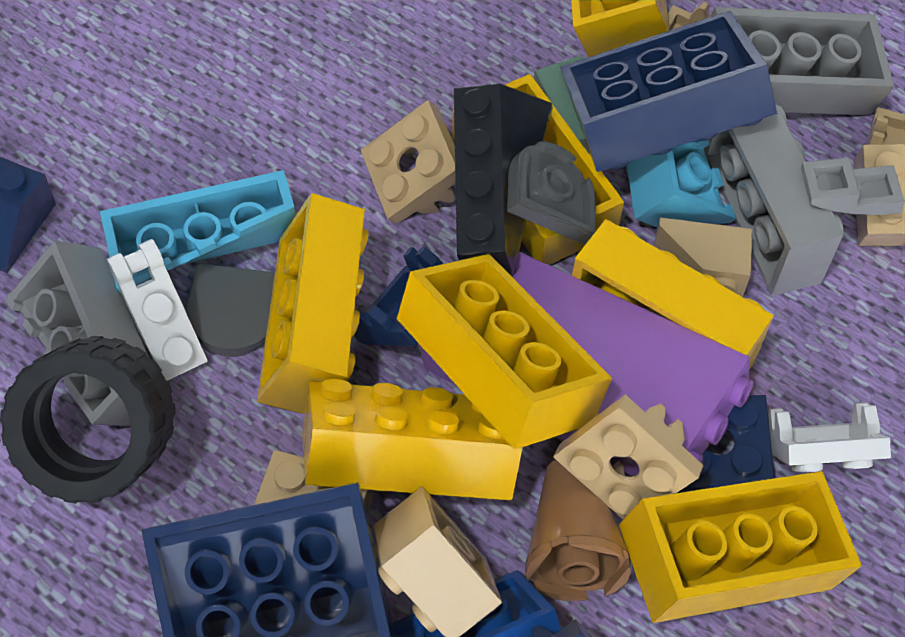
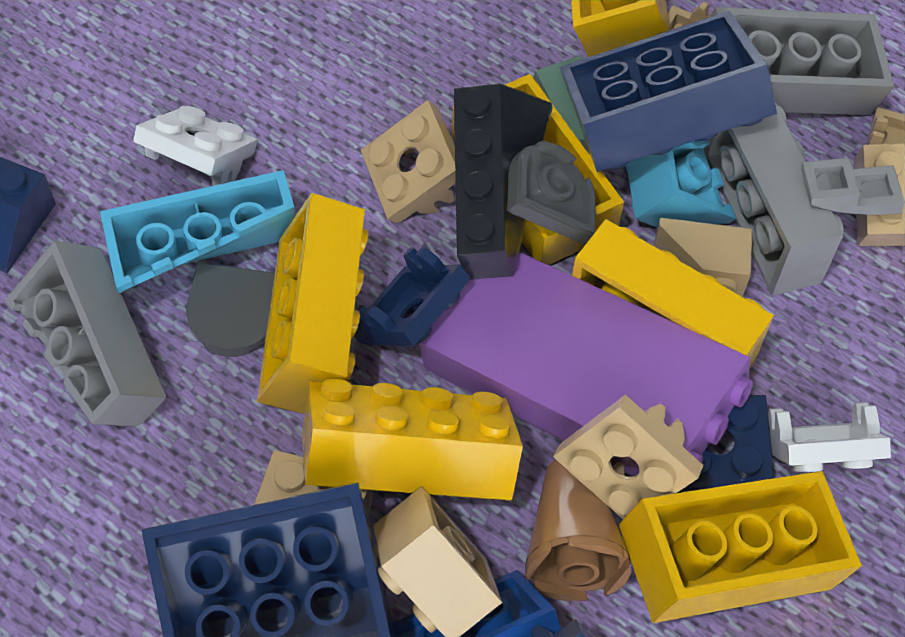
(42, 453): black tyre -> none
(157, 311): white plate -> none
(213, 150): none -> white piece
(502, 350): yellow brick -> none

